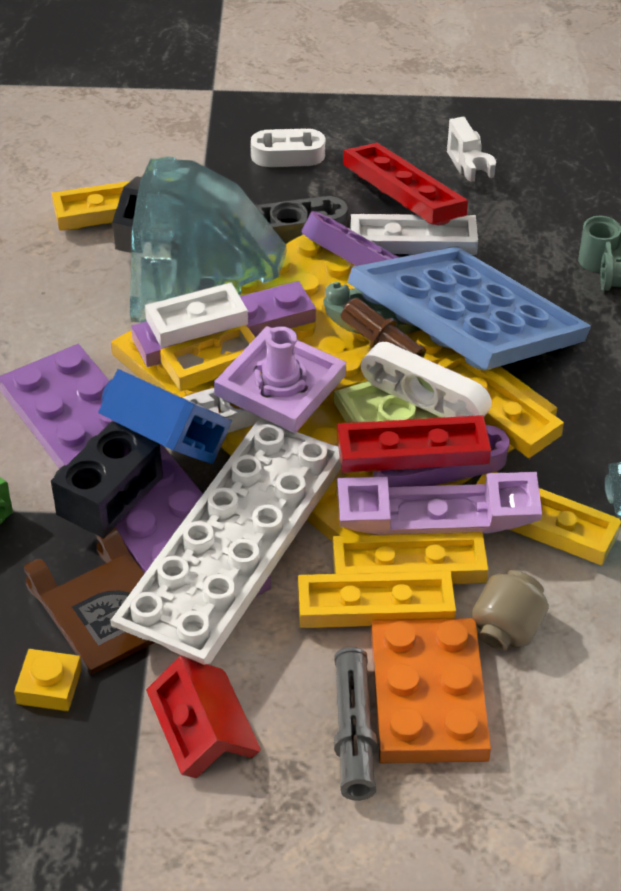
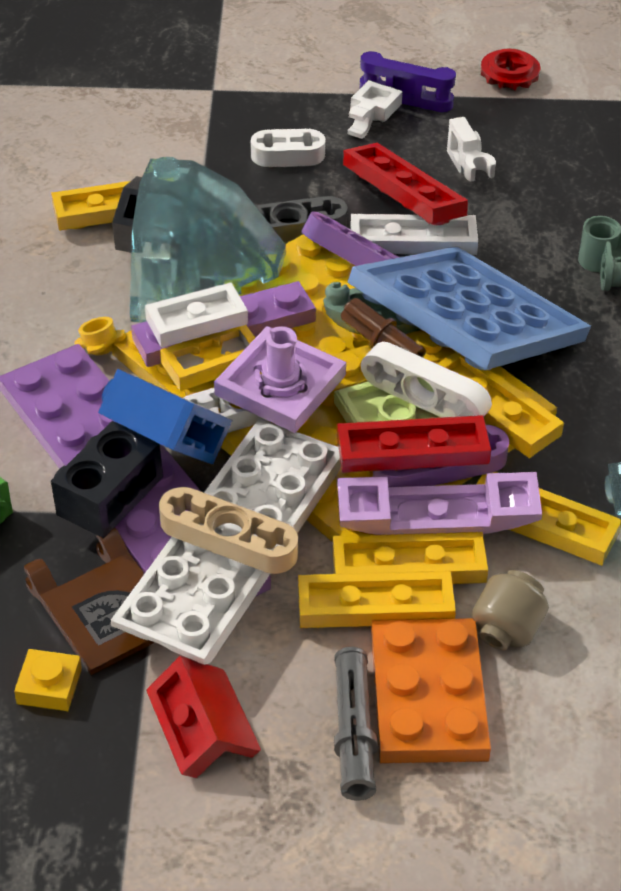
(99, 335): none -> yellow plate
(241, 547): none -> tan beam
(372, 103): none -> white plate
(411, 80): none -> dark purple plate
(522, 68): none -> red gear

